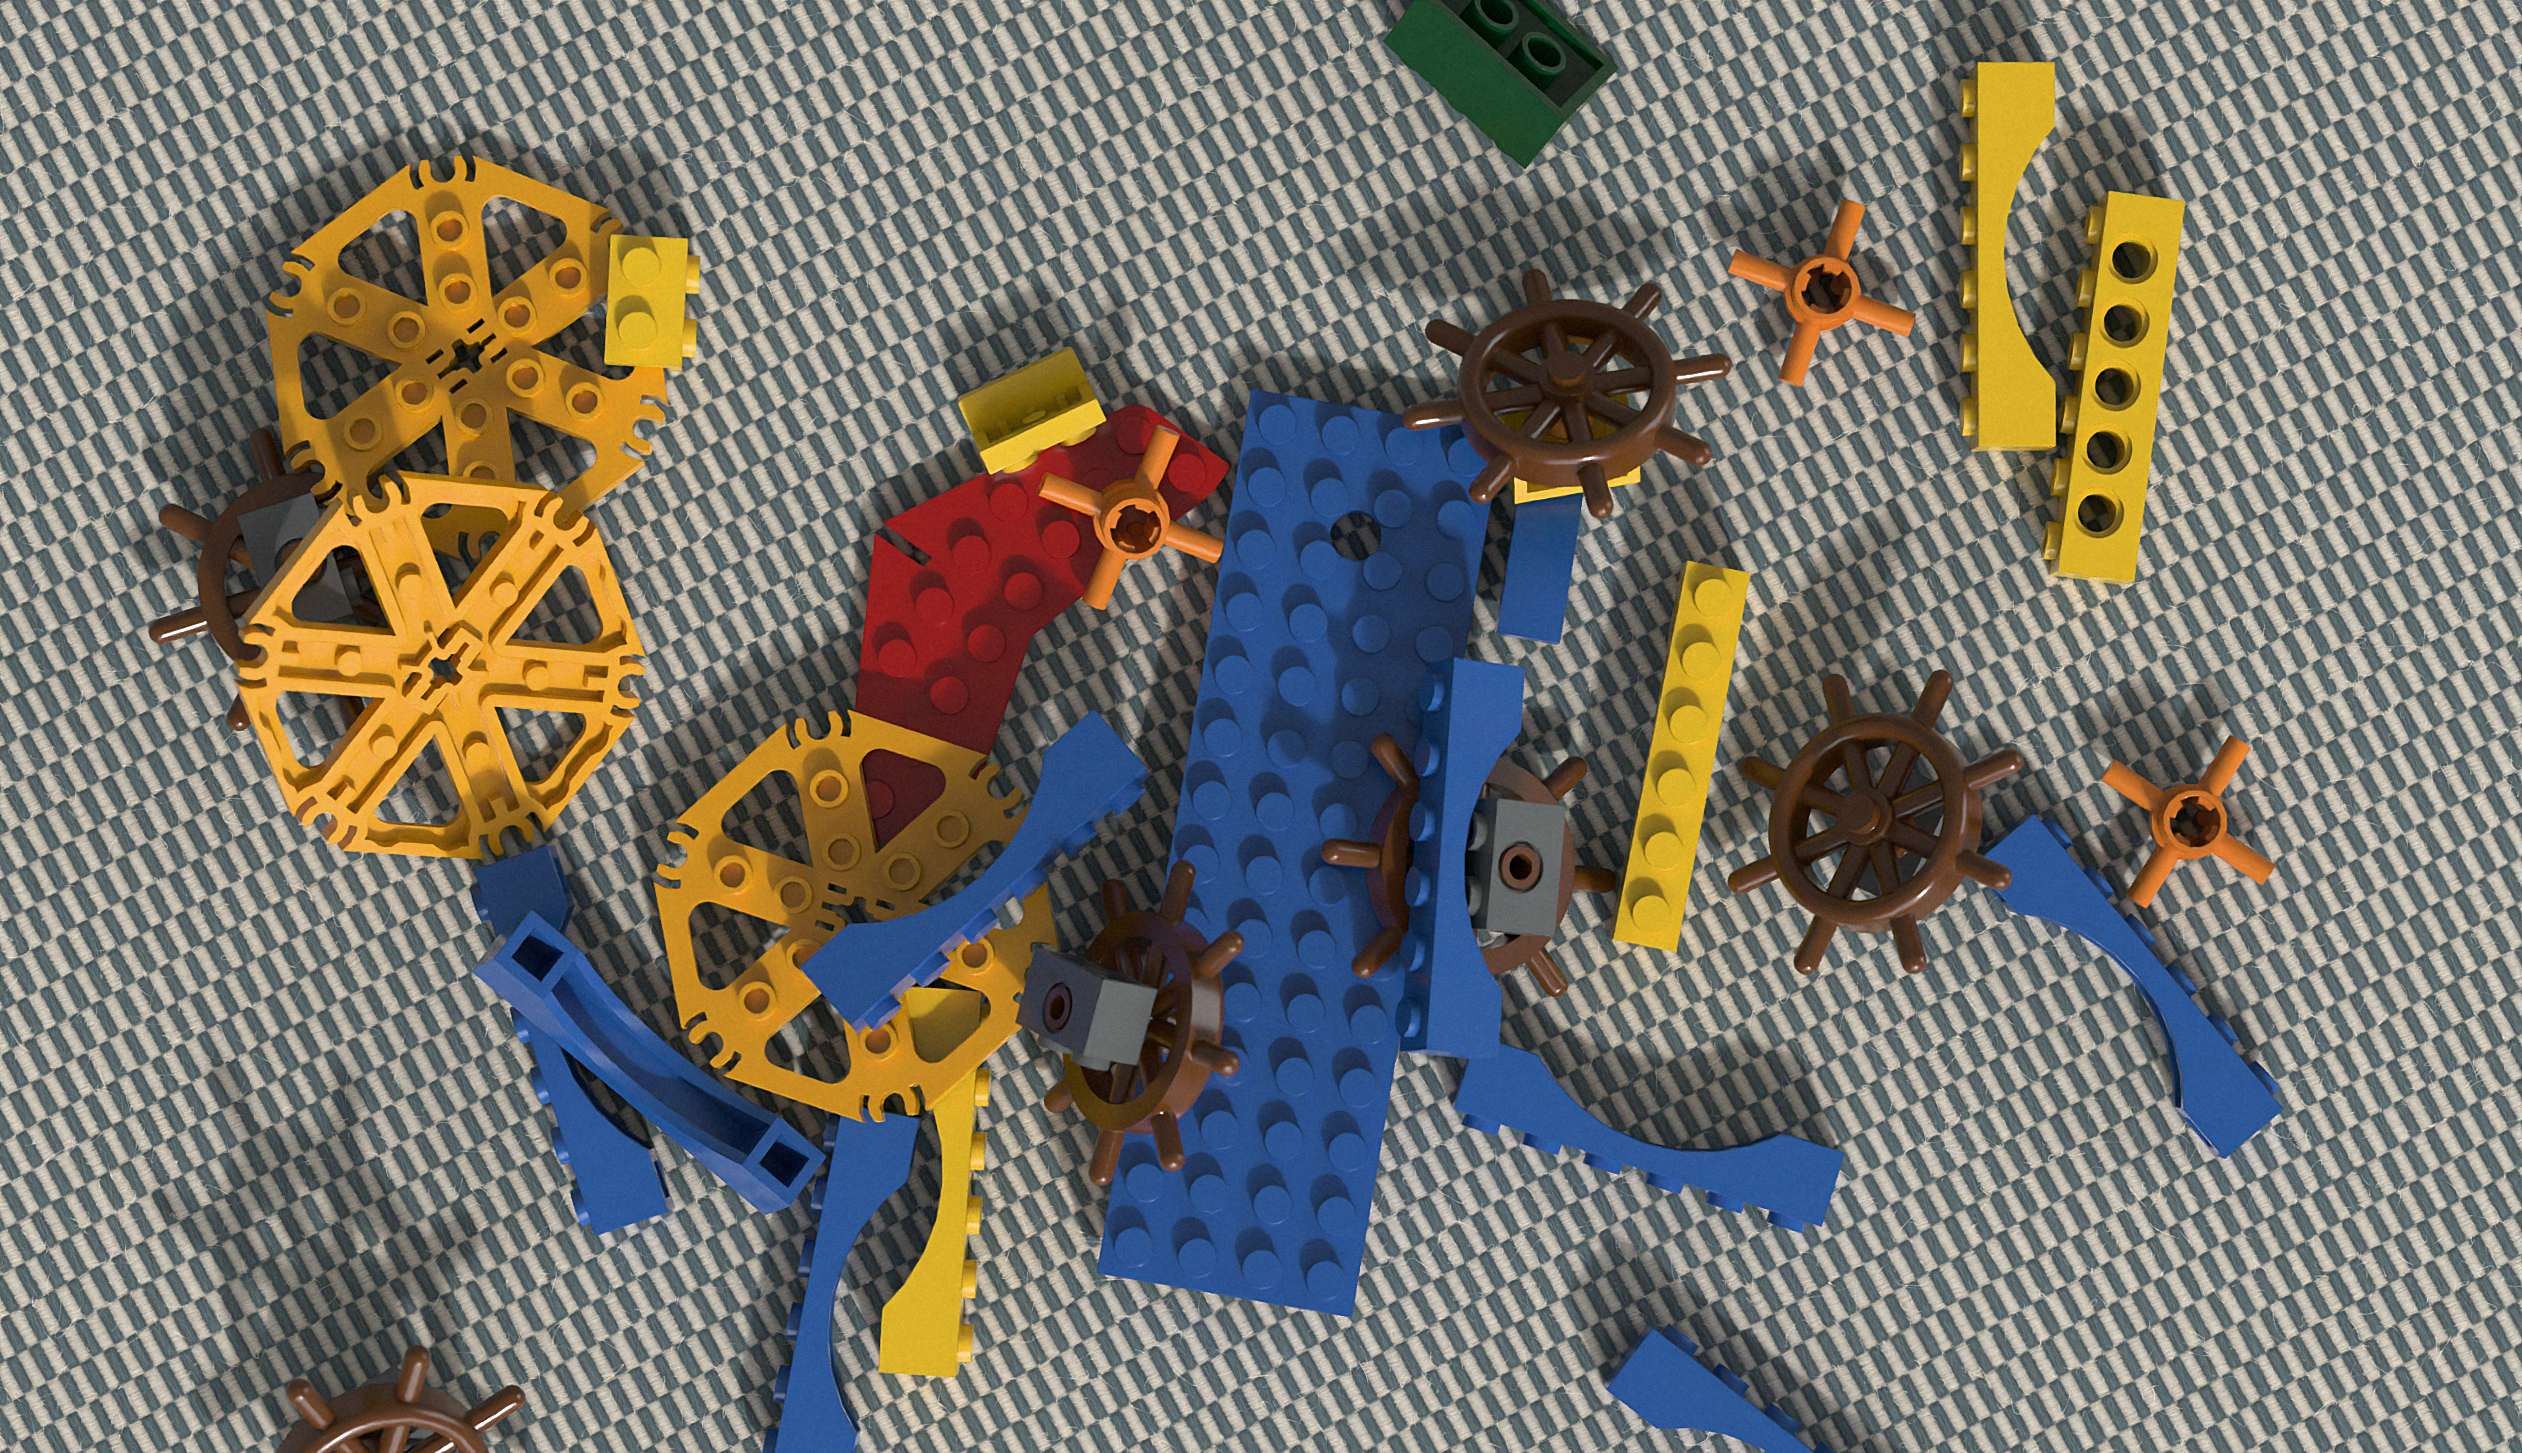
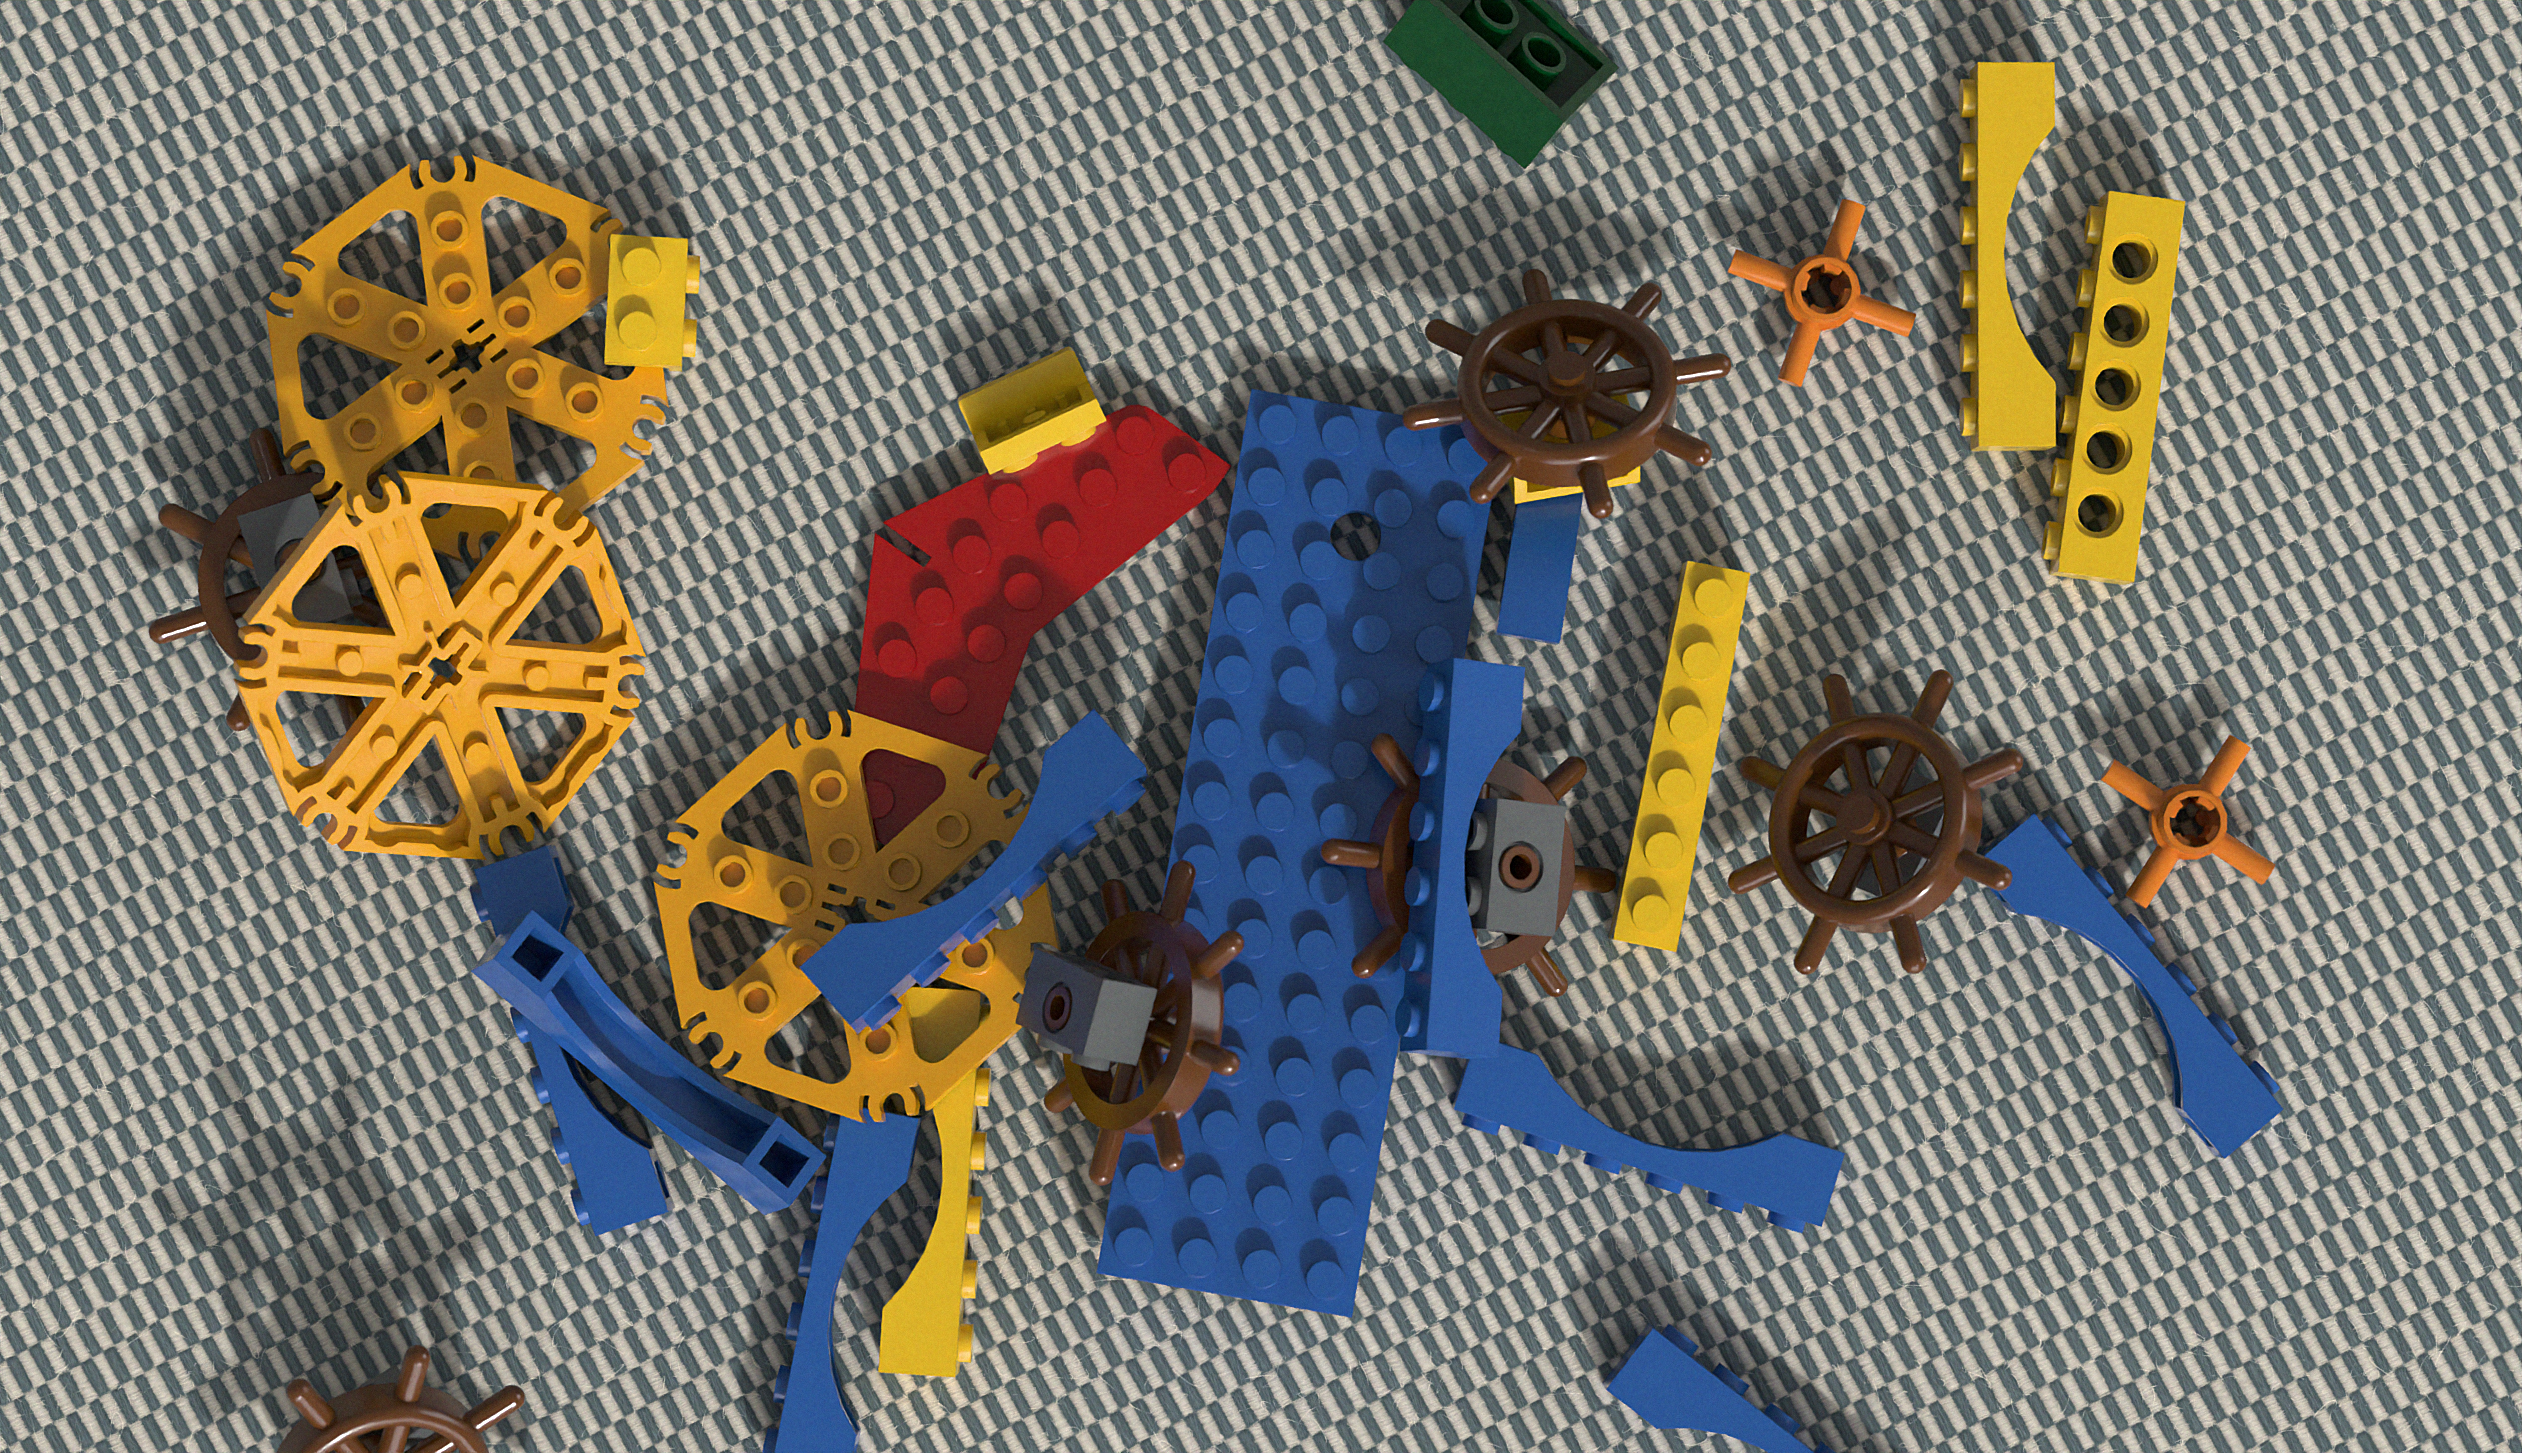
(1139, 540): orange bar -> none

